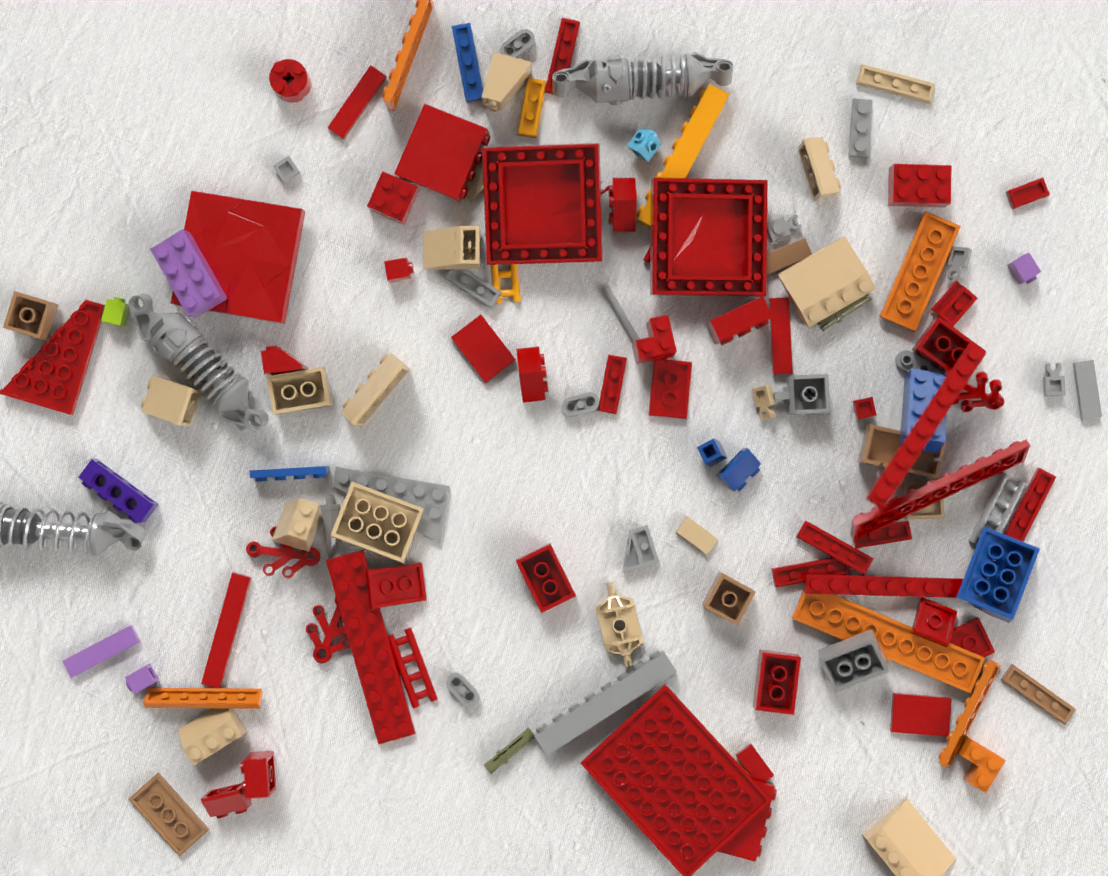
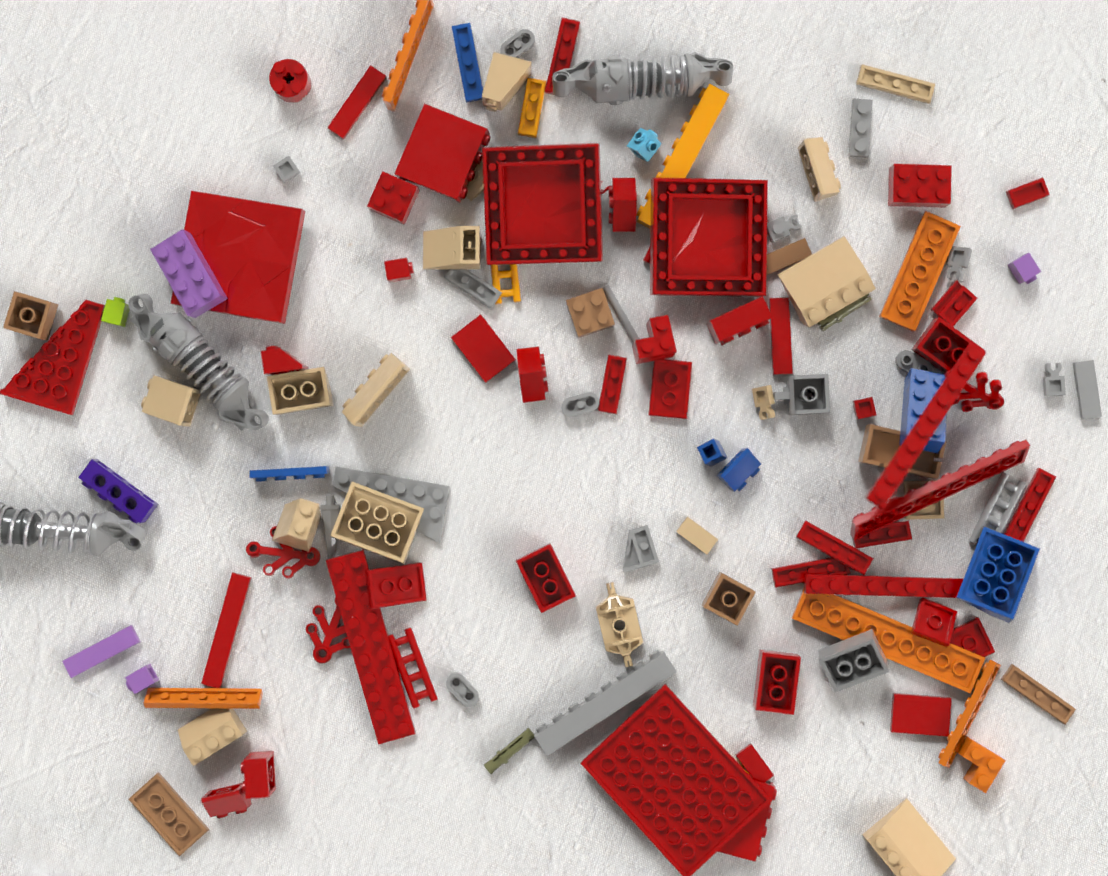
(590, 313): none -> medium nougat brick

